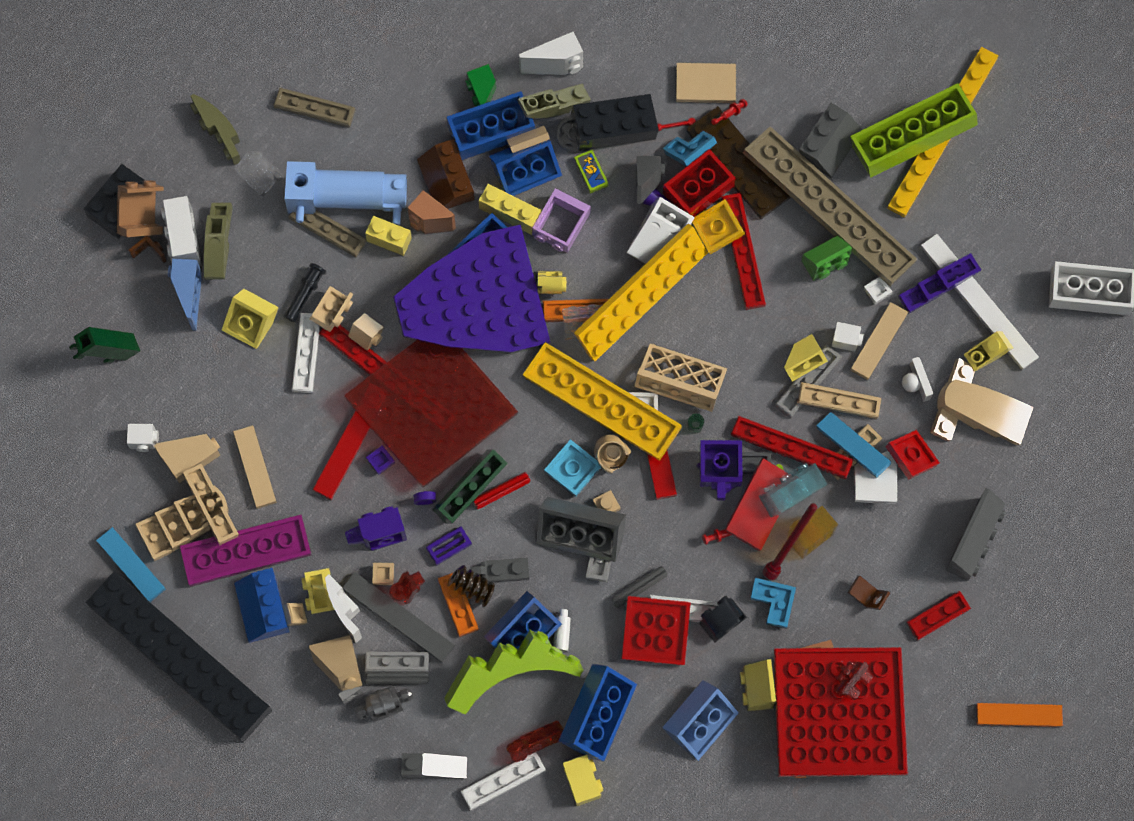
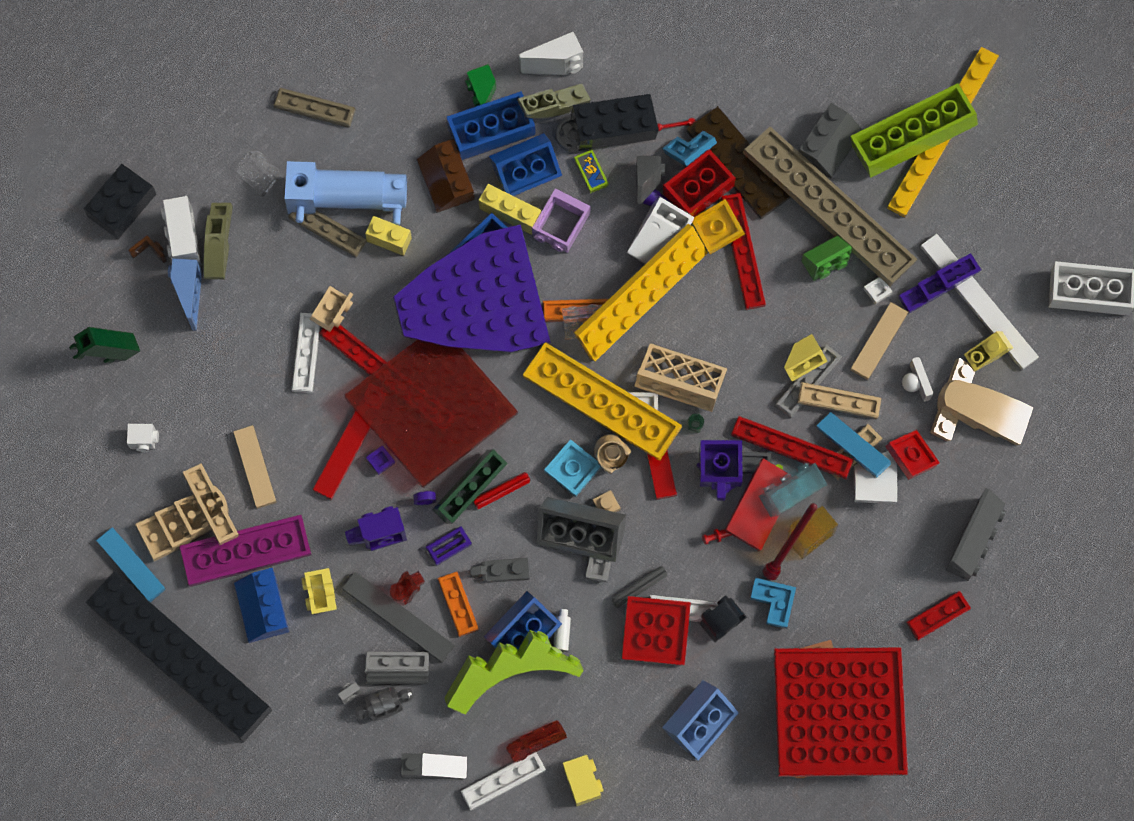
(137, 209): medium nougat panel -> none
(187, 453): tan slope -> none
(217, 124): olive slope -> none
(249, 318): light yellow slope -> none
(294, 614): tan tile -> none
(309, 284): black pin -> none
(338, 662): tan slope -> none
(344, 607): white slope -> none
(366, 332): tan brick -> none
(383, 574): tan plate -> none
(430, 215): nougat slope -> none
(472, 584): dark brown piece -> none
(528, 139): tan tile -> none
(551, 282): light yellow cylinder -> none
(598, 712): blue brick -> none
(706, 83): tan tile -> none
(734, 109): red piece -> none
(758, 686): light yellow slope -> none
(847, 337): white brick -> none
(849, 676): clear red hips -> none
(867, 594): reddish brown bracket -> none
(1019, 715): orange tile -> none

